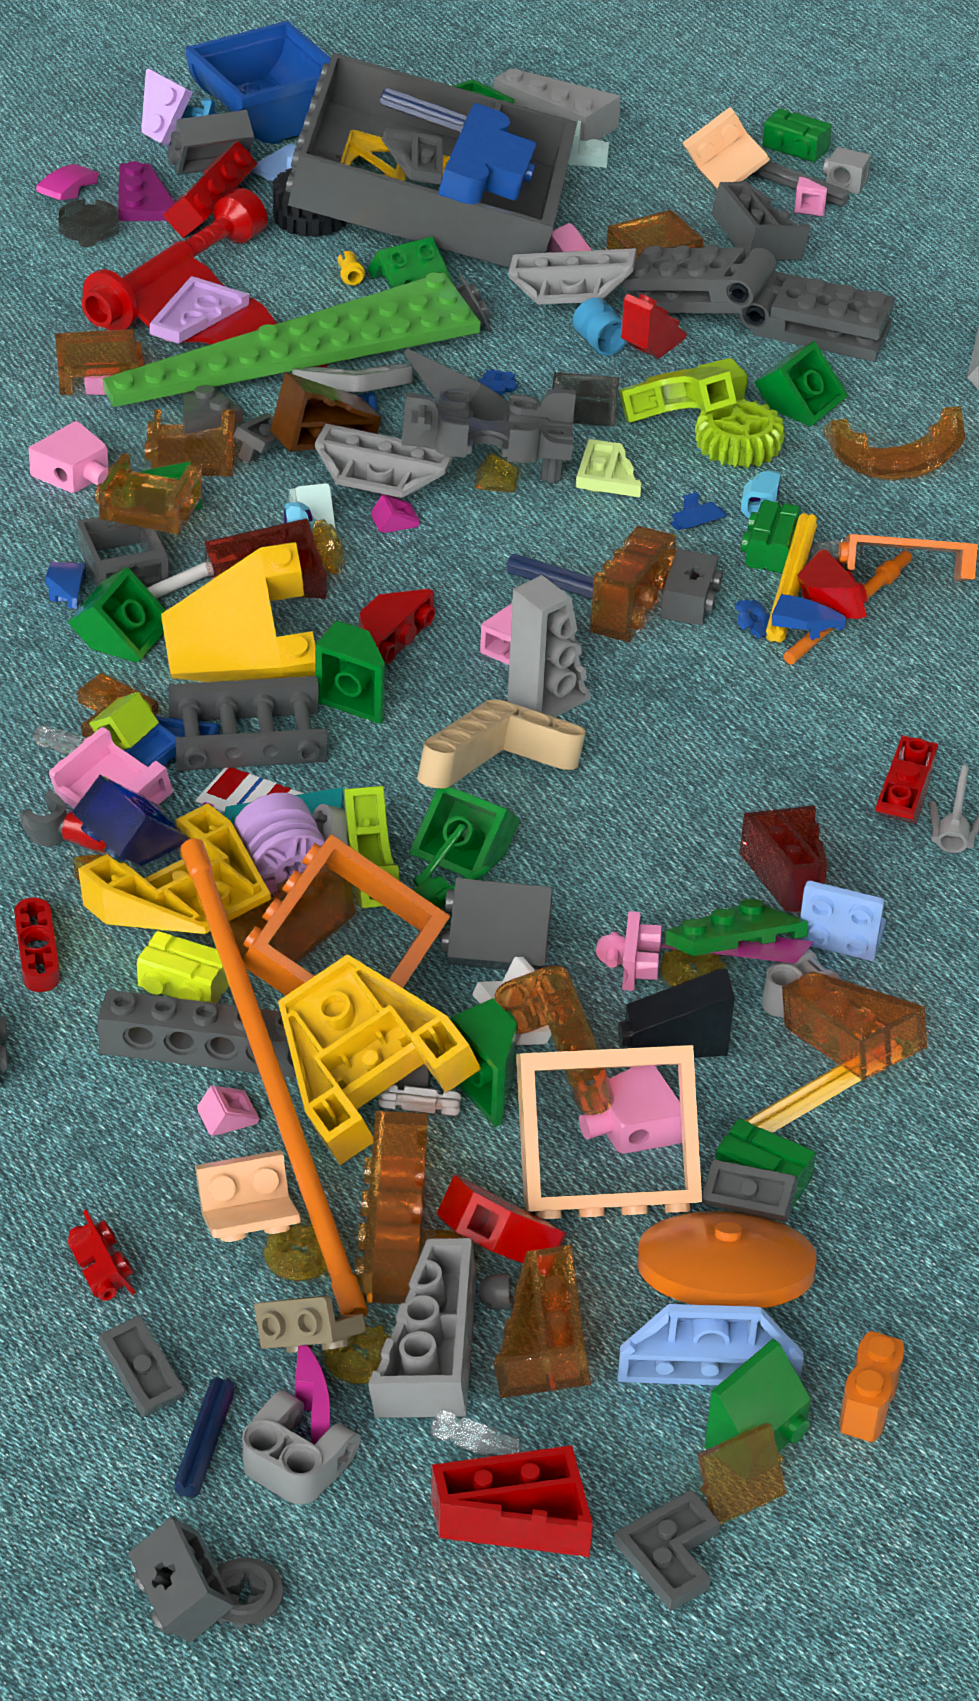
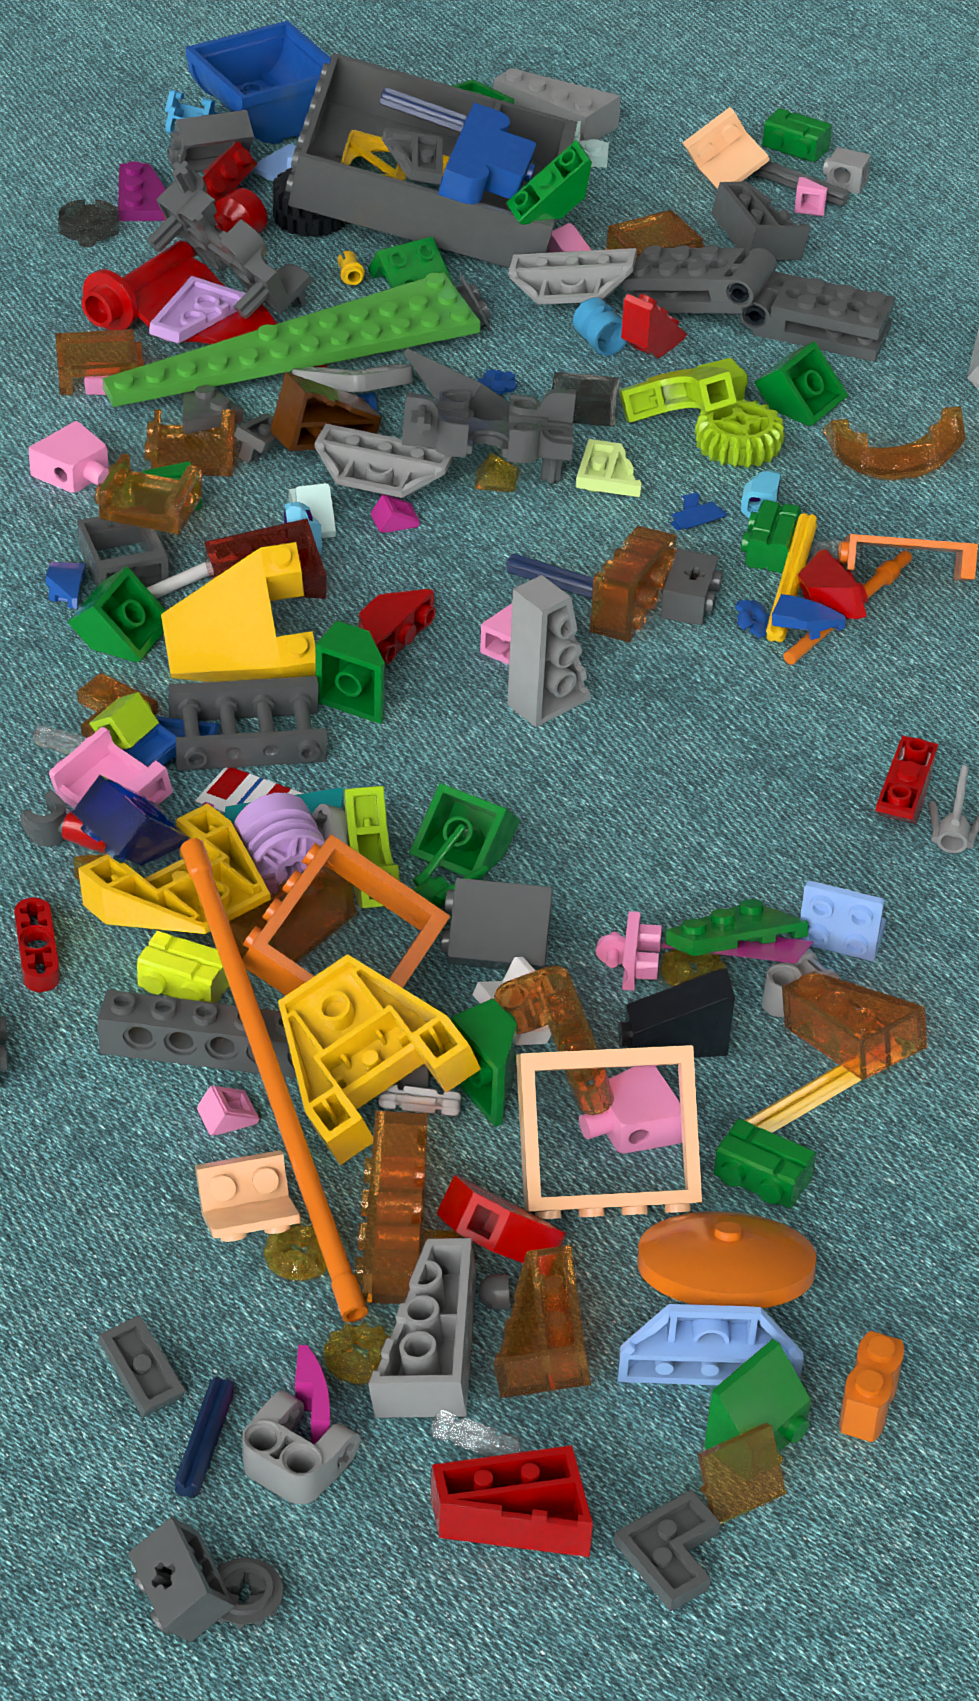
(66, 181): dark pink slope -> none
(111, 1268): red hinge -> none
(162, 106): wing -> none
(190, 216): none -> dark grey gear
(305, 1322): dark tan bracket -> none
(328, 546): clear yellow gear -> none
(494, 728): tan beam -> none
(554, 189): none -> green slope
(750, 1190): dark grey hinge -> none
(784, 852): clear red wedge -> none

